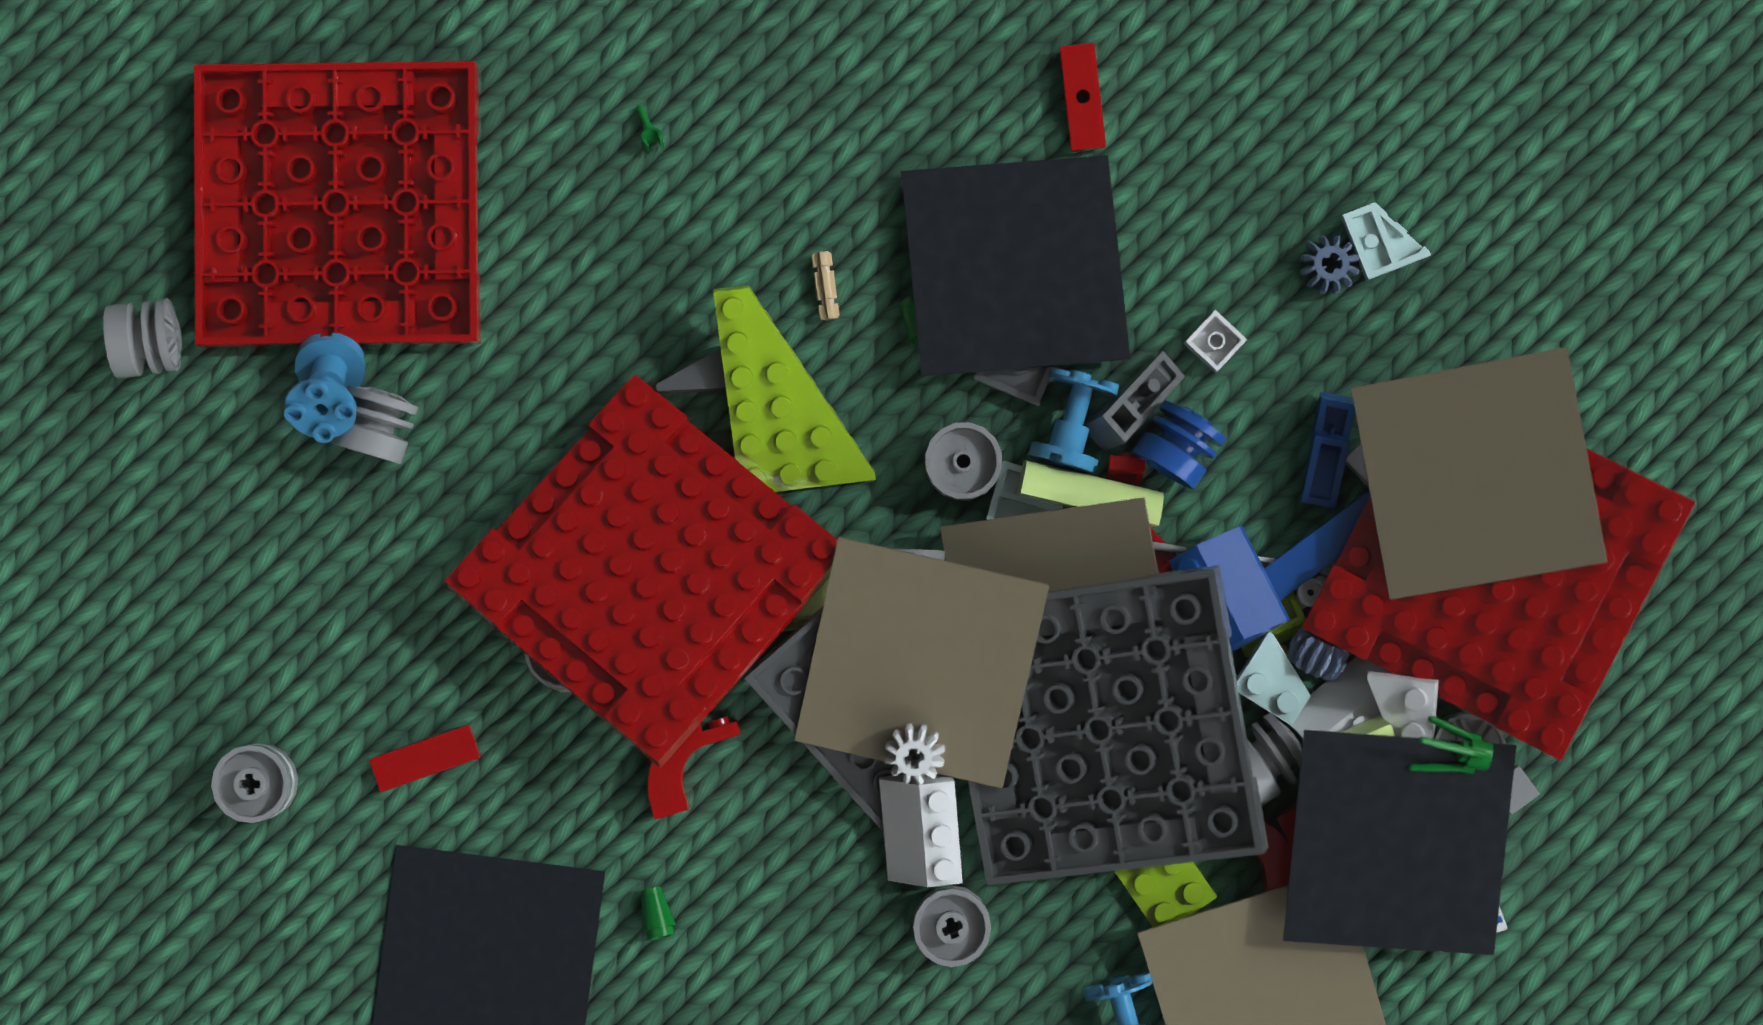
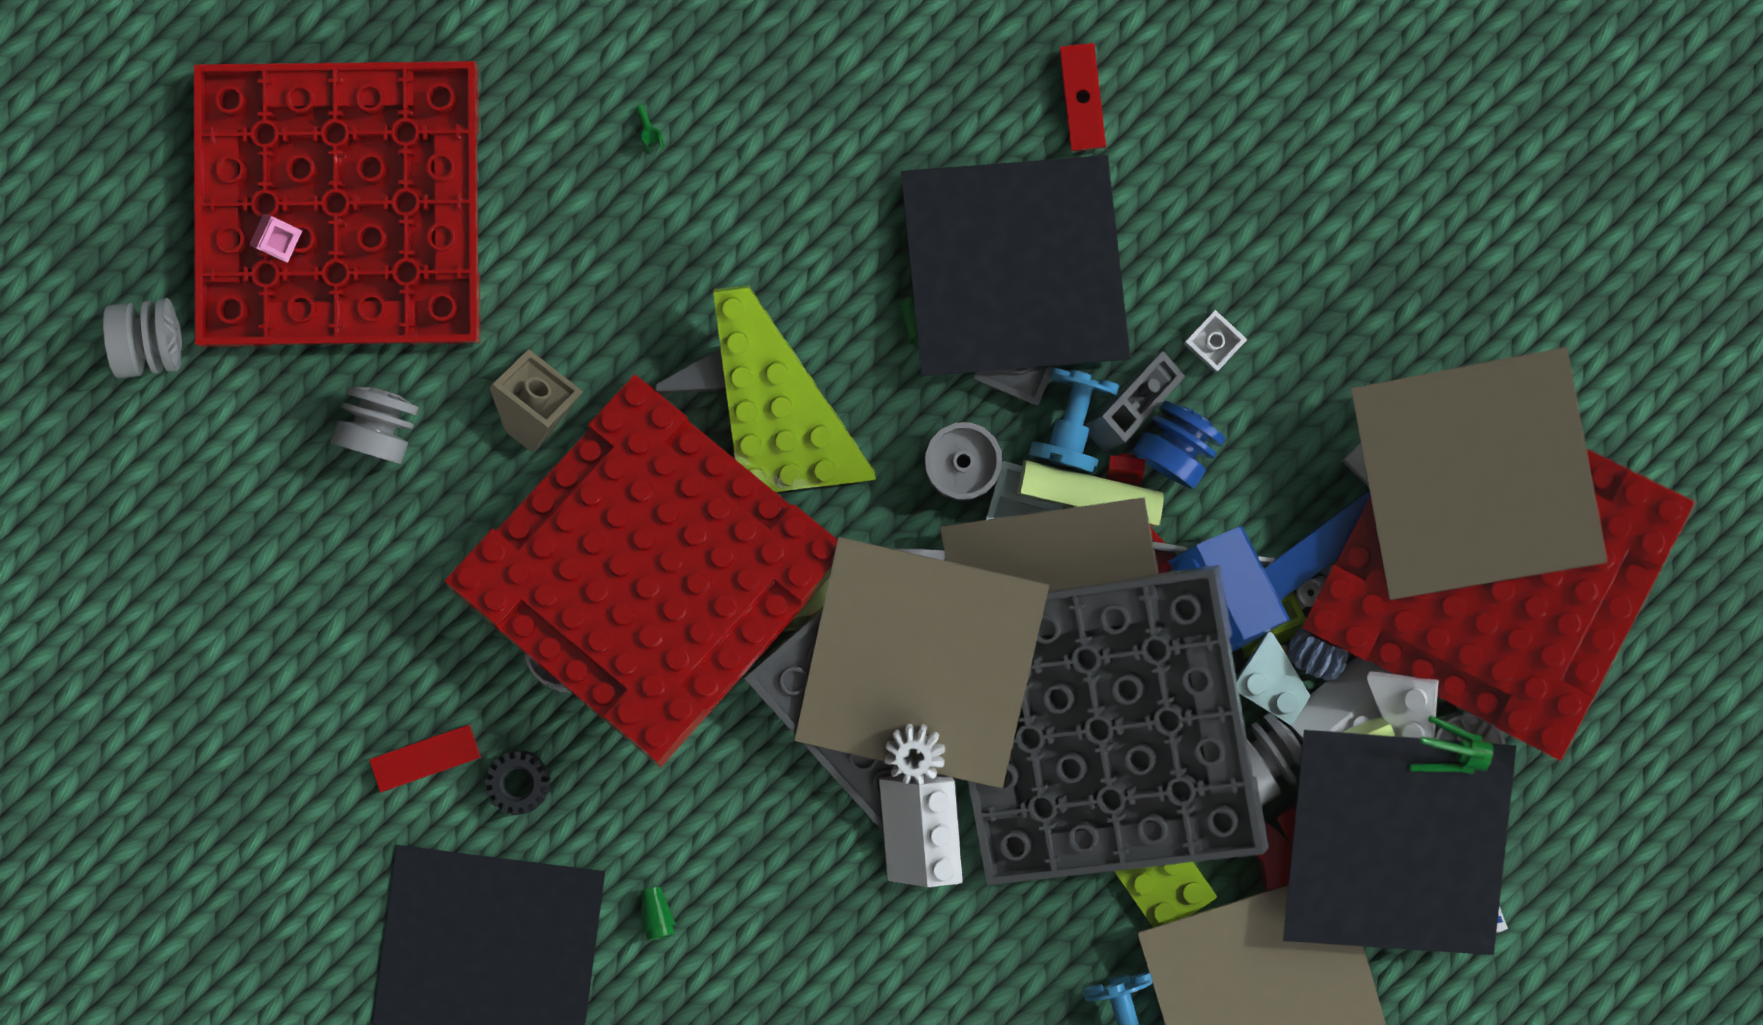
(234, 787): light grey wheel -> none
(275, 237): none -> bright pink slope
(320, 402): dark azure piece -> none
(496, 782): none -> black tyre
(533, 399): none -> dark tan slope
(666, 783): red arch -> none
(825, 285): tan axle -> none
(955, 946): light grey wheel -> none
(1322, 253): sand blue gear -> none
(1327, 449): blue slope -> none
(1380, 241): light aqua wing -> none
(1522, 790): light grey tile -> none

